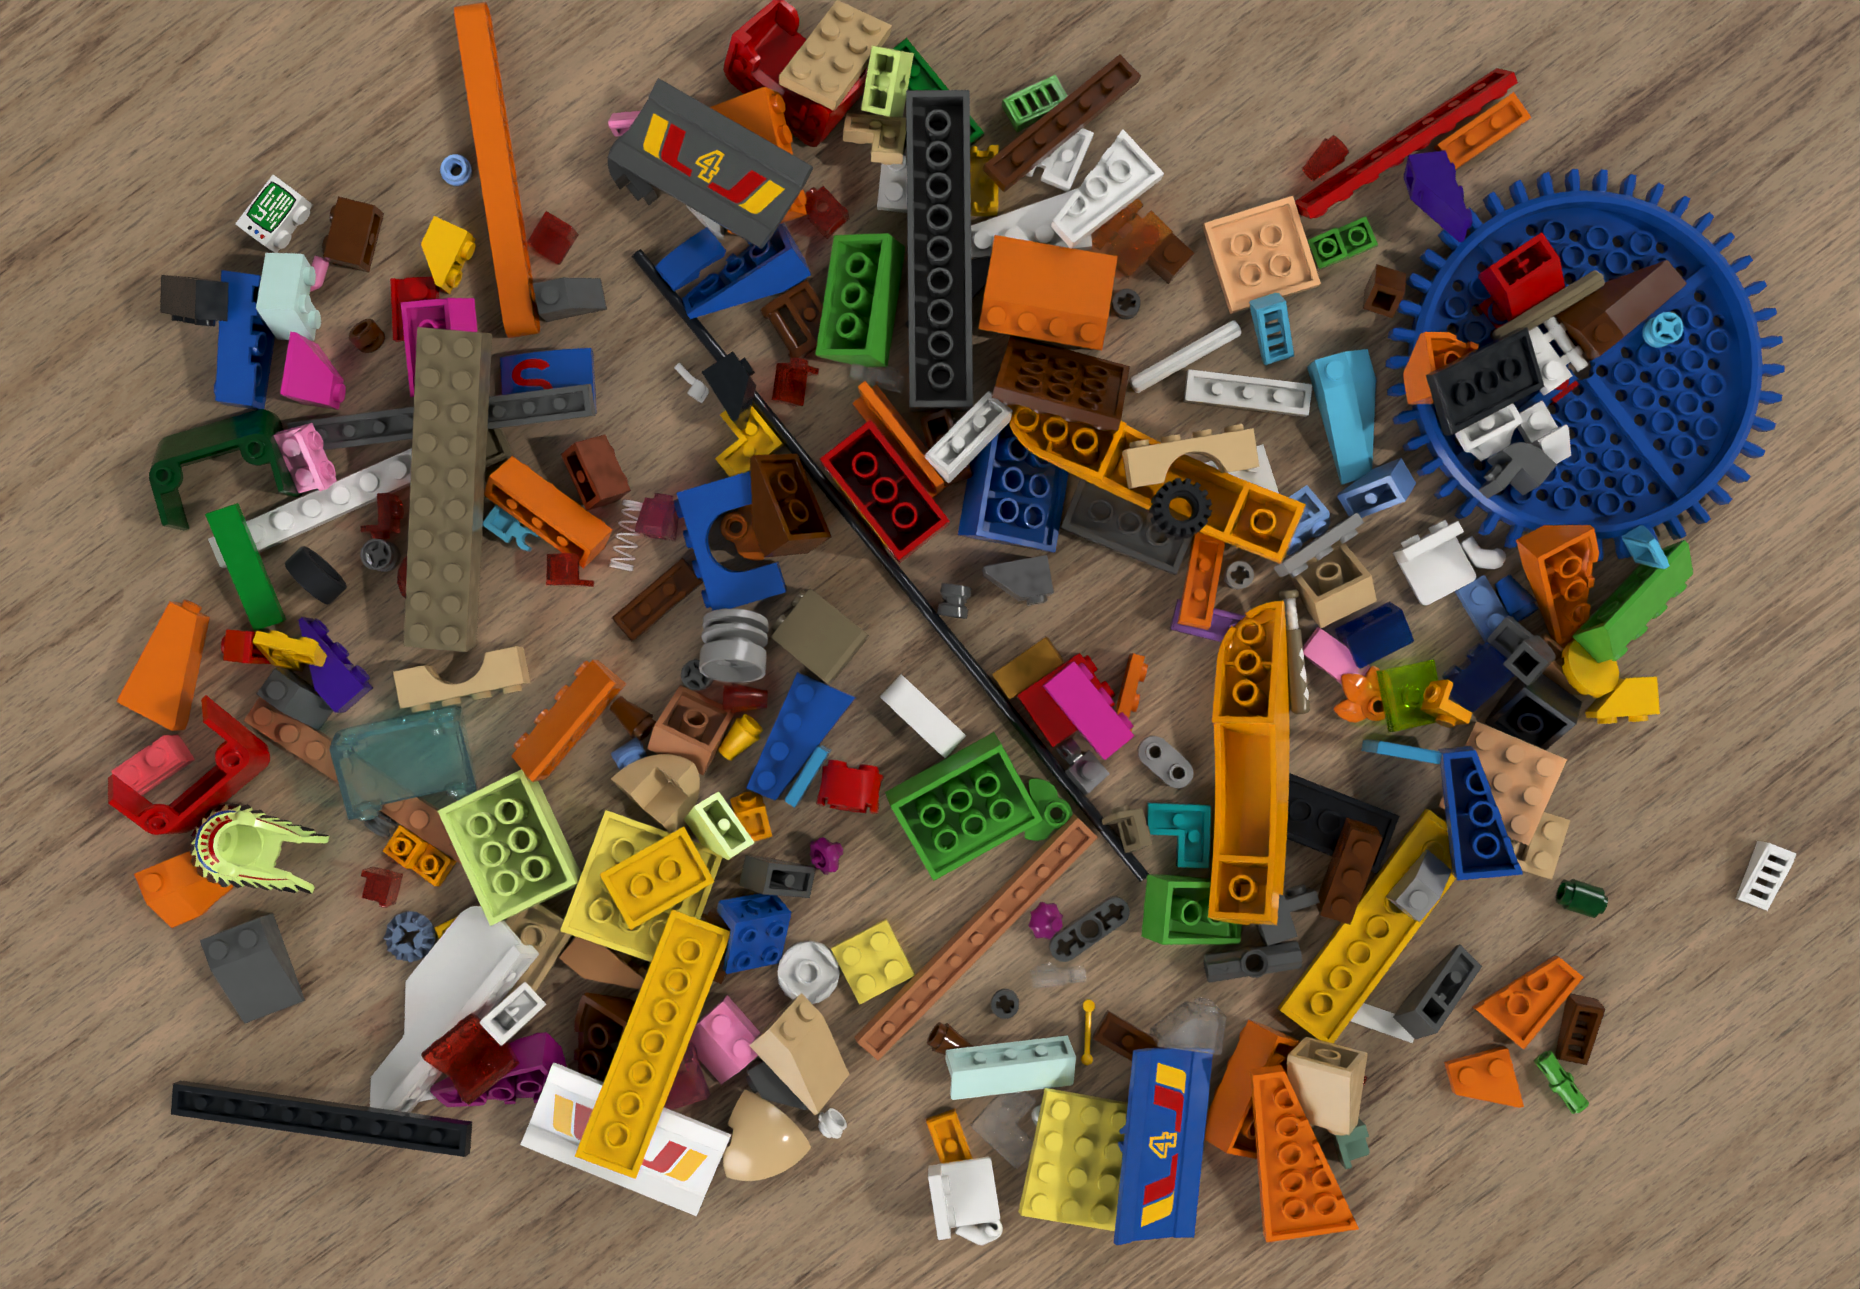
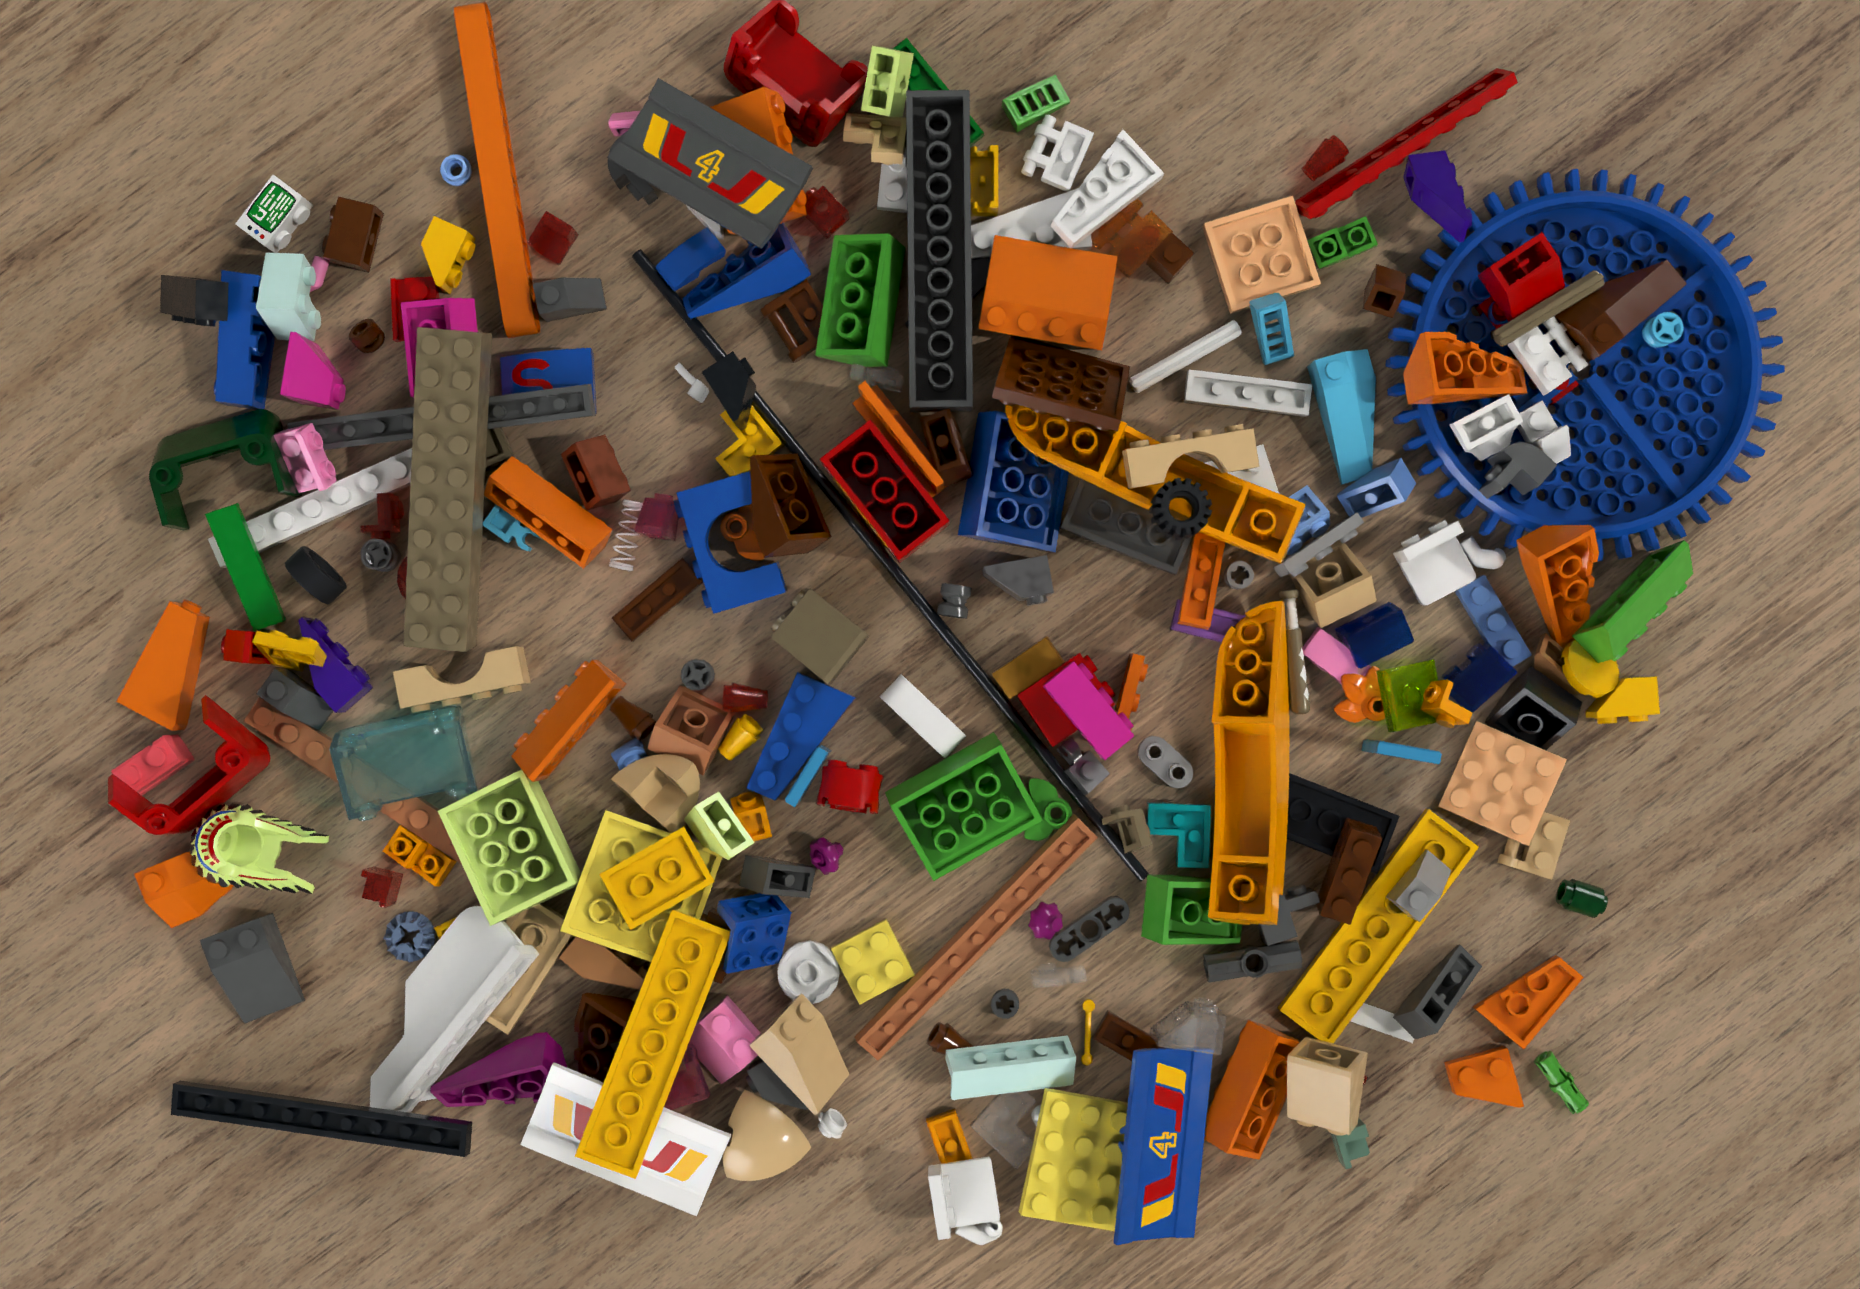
(381, 824): dark grey bush -> none
(471, 1058): clear red bracket -> none
(512, 1013): white slope -> none
(564, 571): clear red panel -> none
(734, 645): light grey wheel -> none
(791, 381): clear red bracket -> none
(834, 55): tan plate -> none
(968, 437): white slope -> none
(1061, 123): reddish brown plate -> none
(1131, 312): dark grey bush -> none
(1294, 1176): orange wing -> none
(1474, 824): blue wedge -> none
(1484, 130): orange plate -> none
(1485, 381): black tile -> none
(1516, 599): blue cone -> none
(1525, 653): dark grey brick -> none
(1568, 1026): reddish brown slope -> none
(1645, 548): medium azure slope -> none
(1779, 872): white slope -> none

